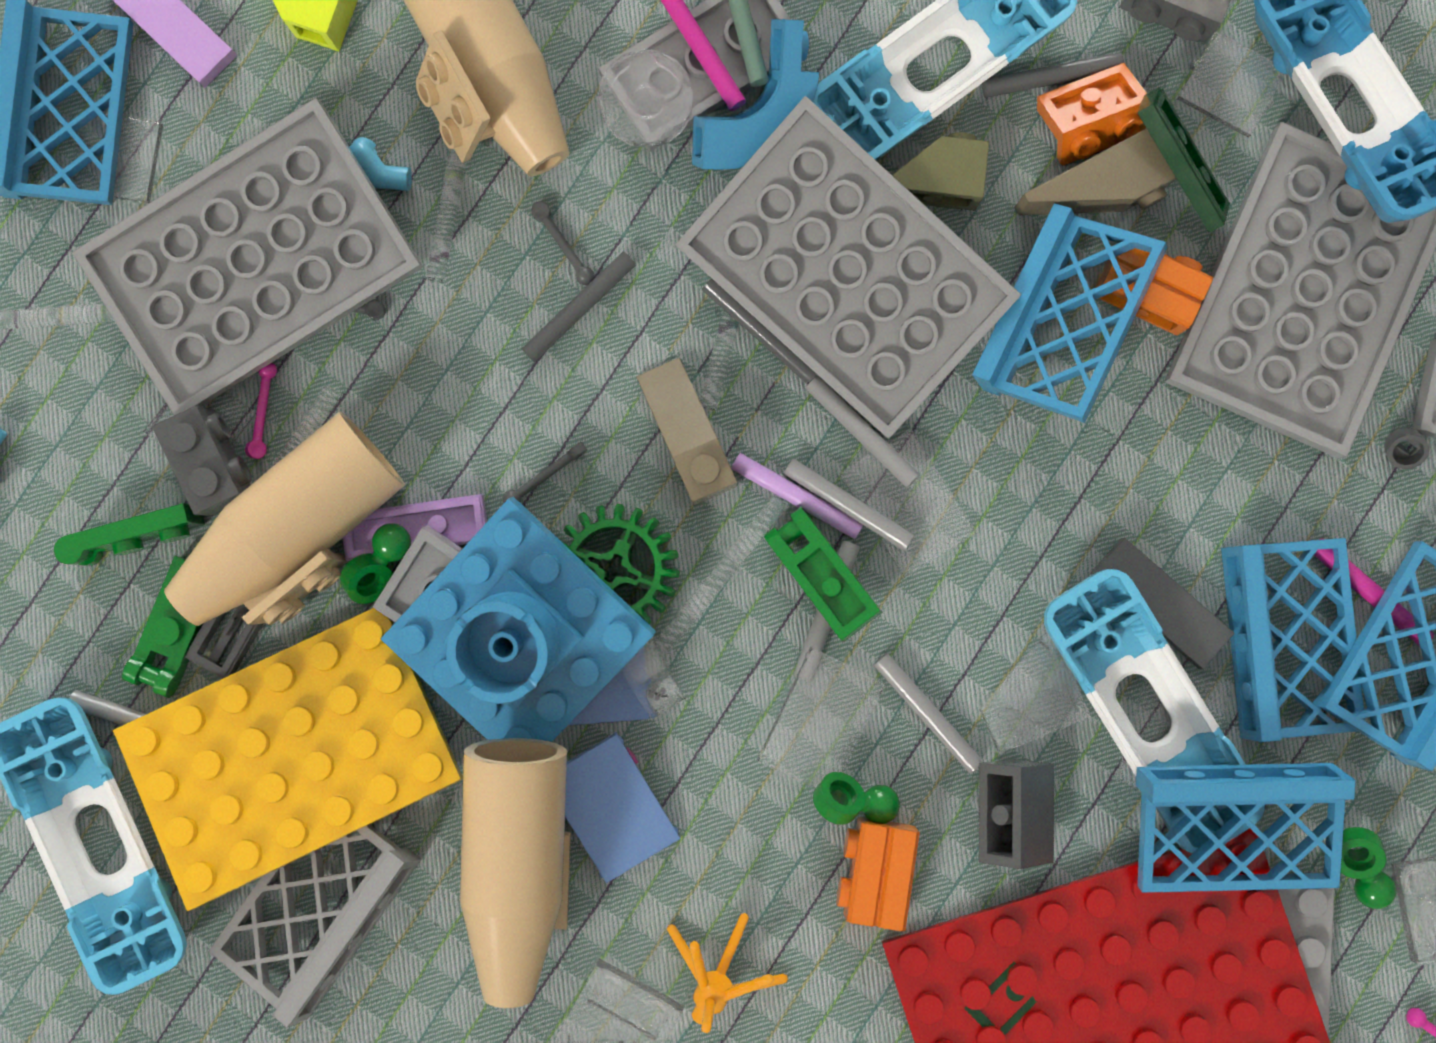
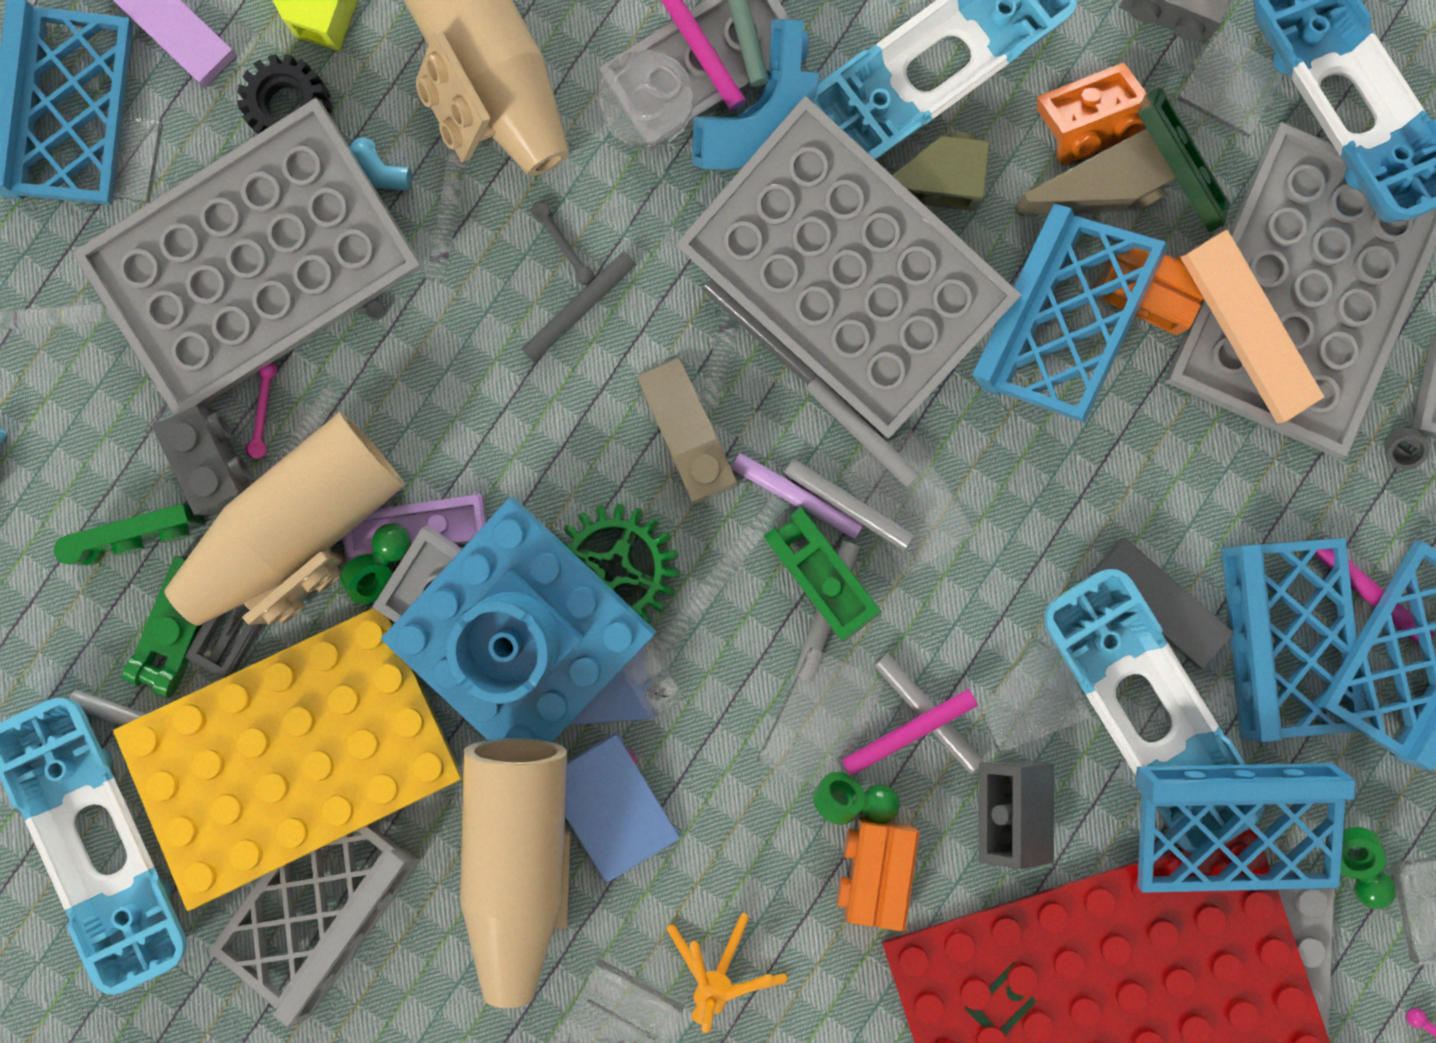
(270, 80): none -> black tyre
(573, 454): dark grey hinge -> none
(909, 732): none -> dark pink bar
(1049, 75): dark grey bar -> none
(1252, 327): none -> light nougat tile

